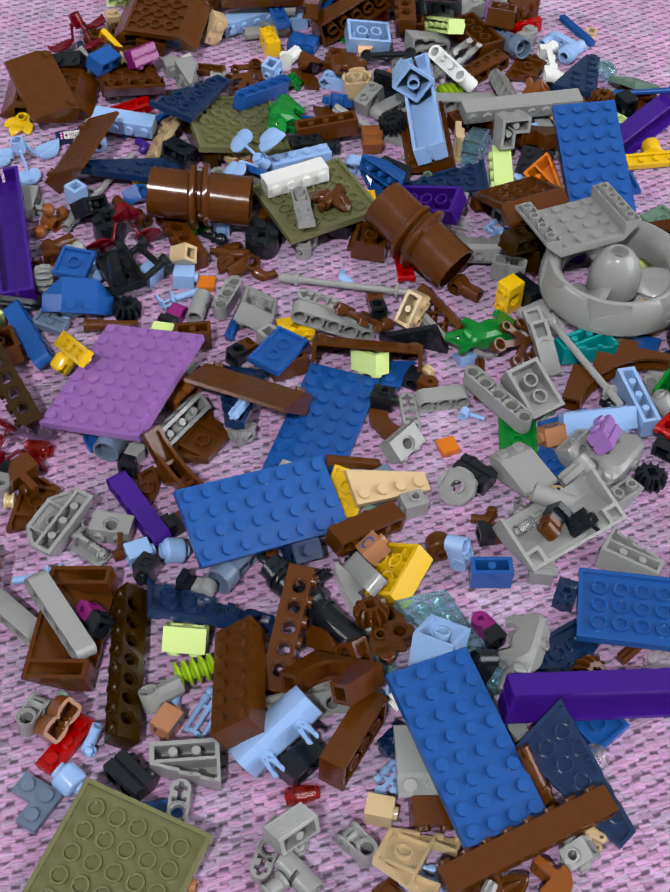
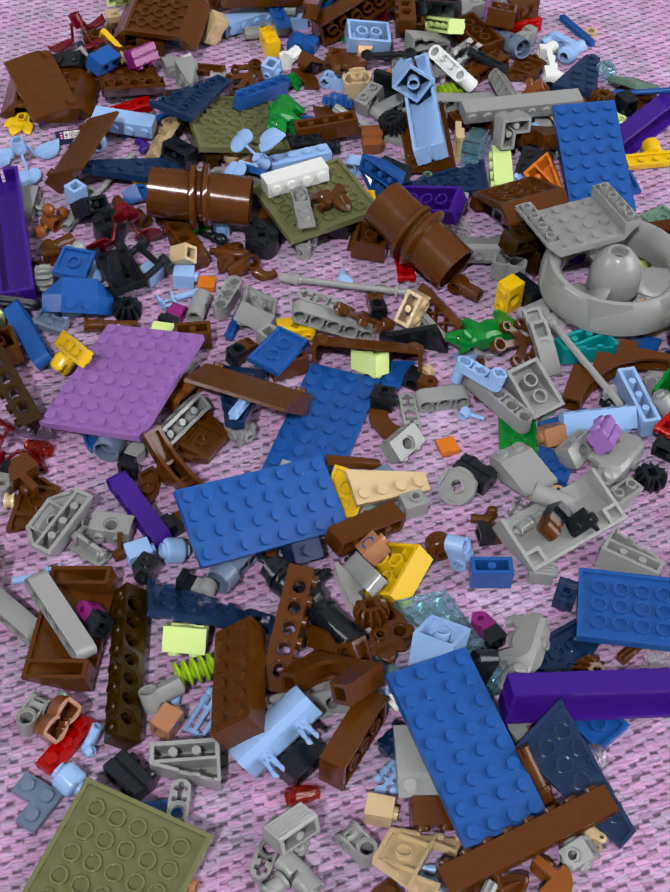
(484, 58): none -> black pin
(488, 227): light blue piece -> none
(490, 379): none -> light blue beam
(577, 469): light grey piece -> none

